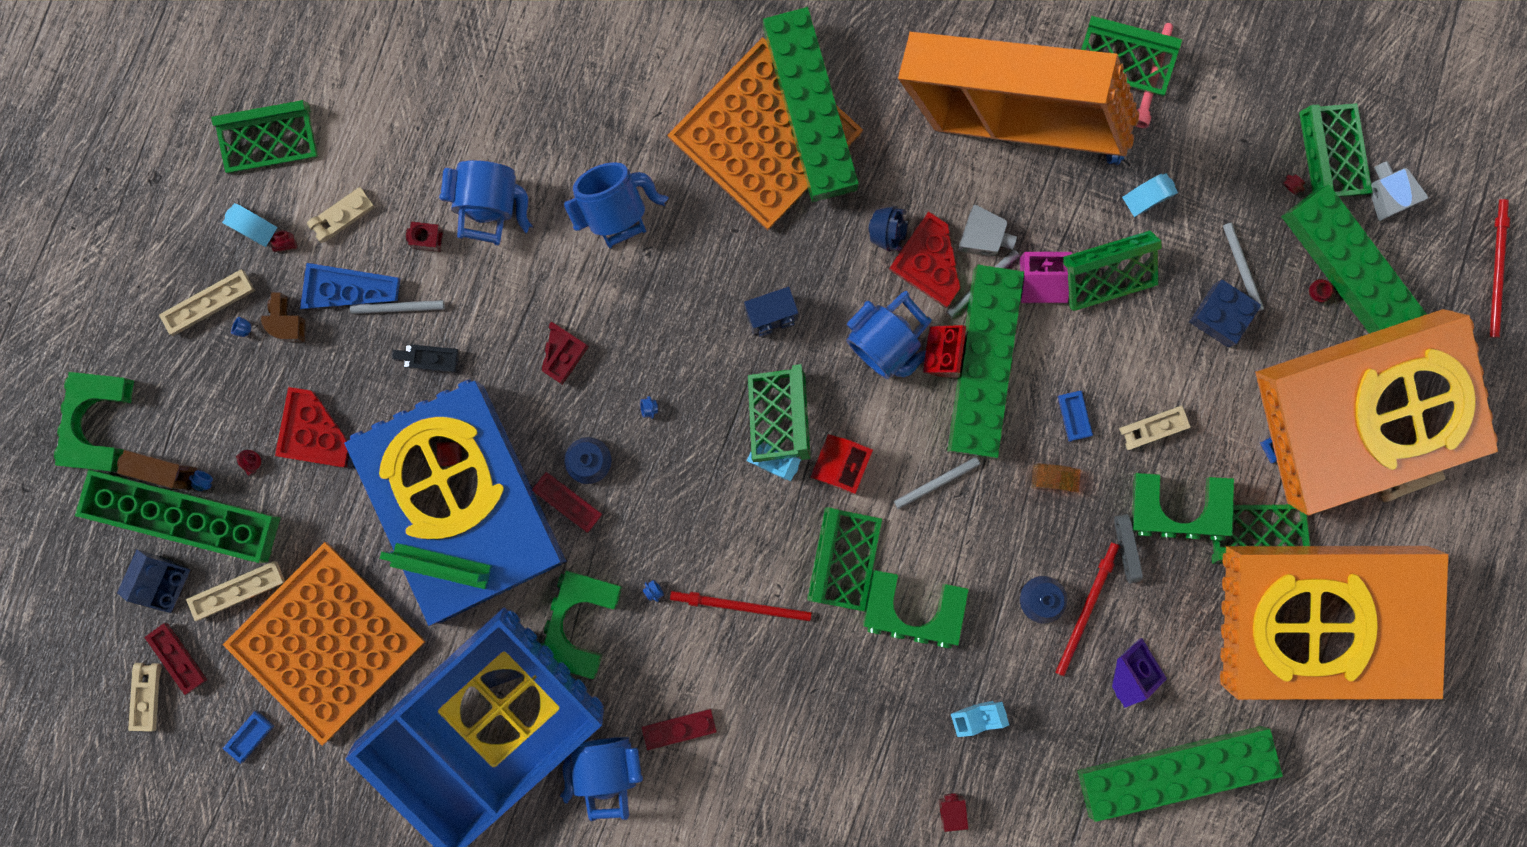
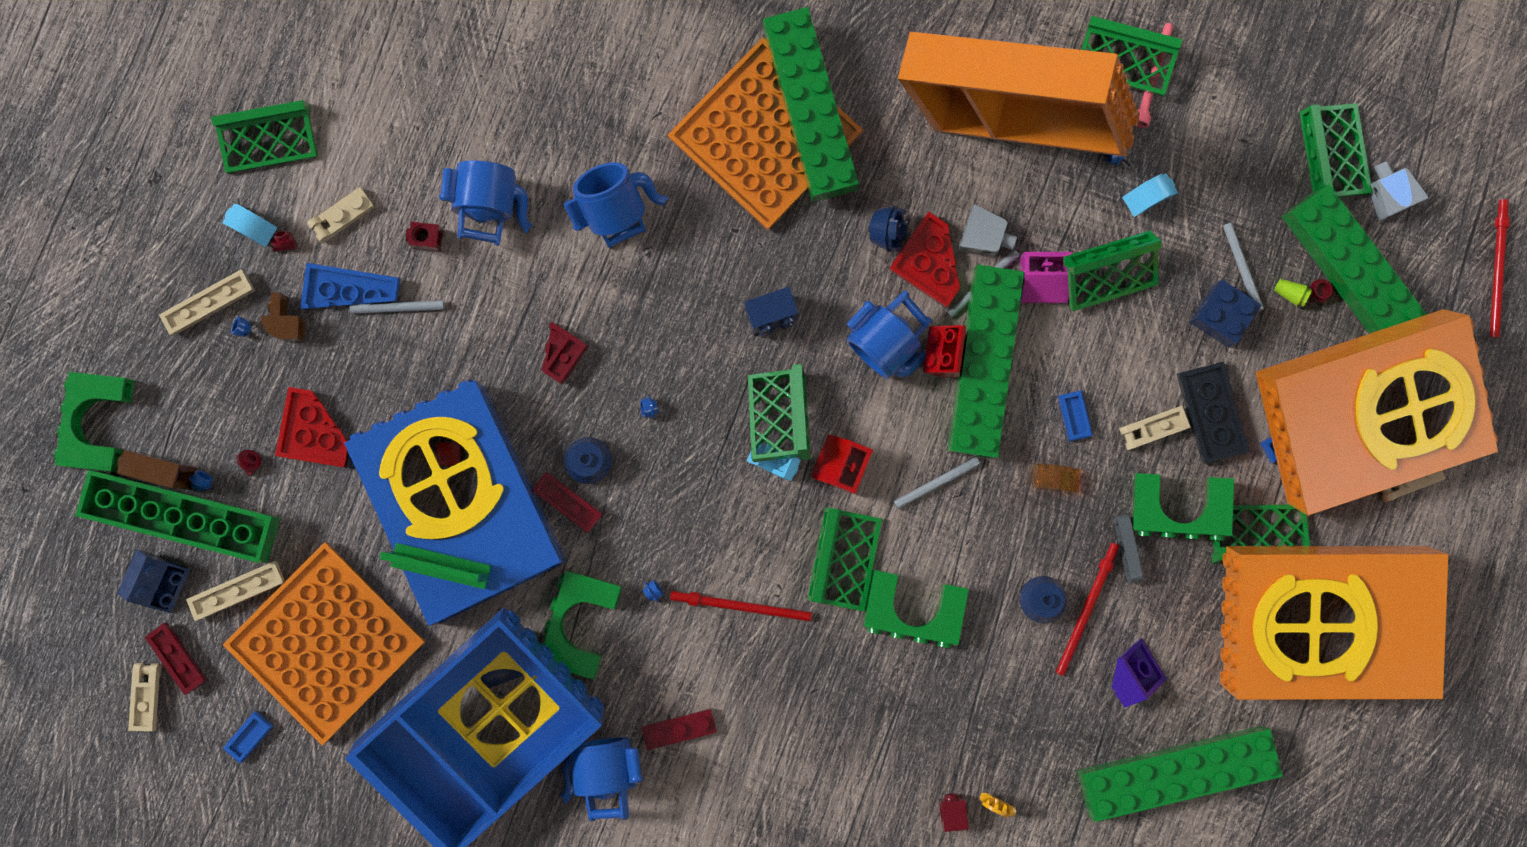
(428, 358): black hinge -> none
(979, 718): medium azure brick -> none
(997, 805): none -> light orange gear
(1213, 412): none -> black plate
(1293, 292): none -> lime cone
(1294, 184): dark red plate -> none

